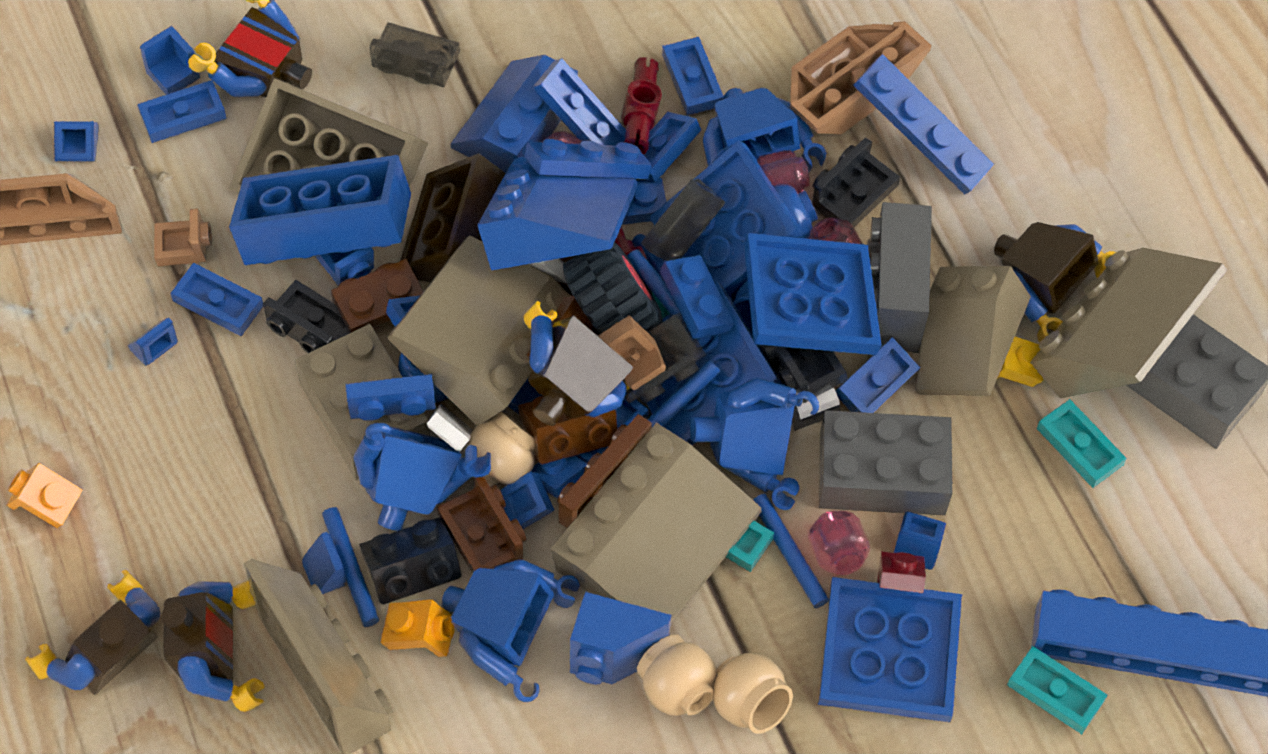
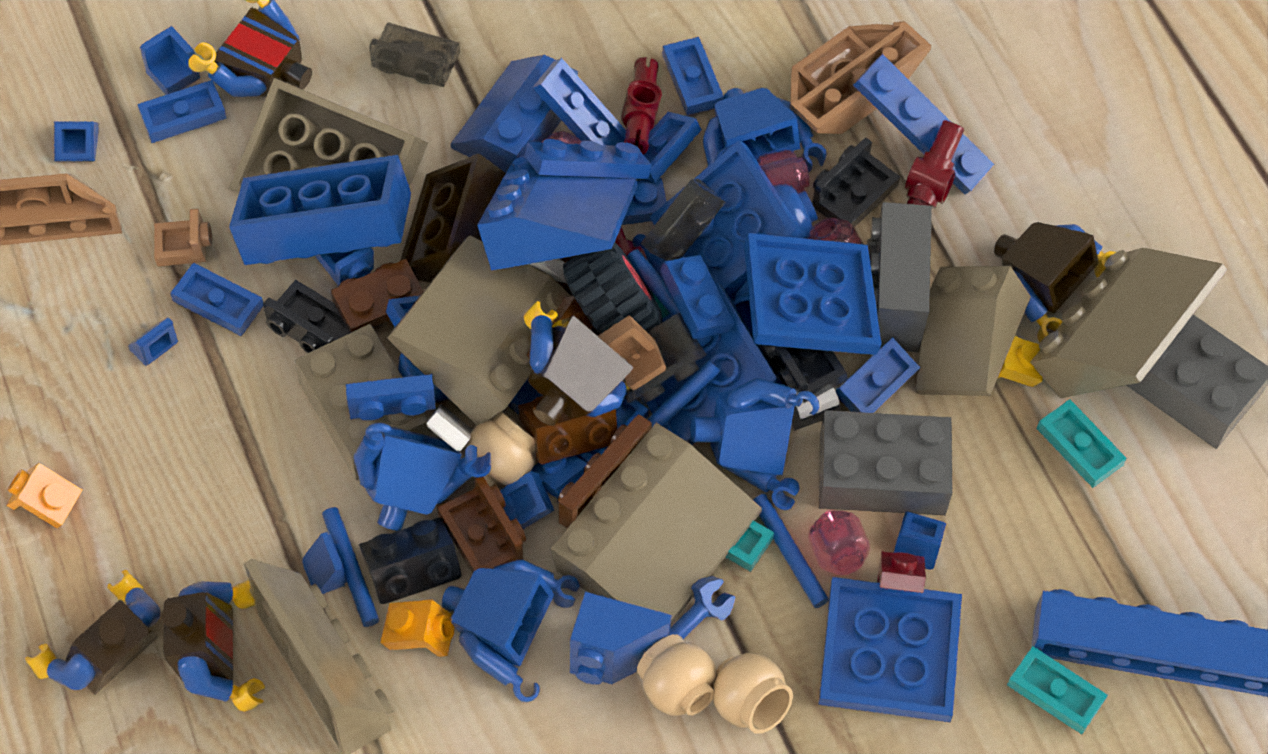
(703, 606): none -> blue bar
(932, 175): none -> dark red pin

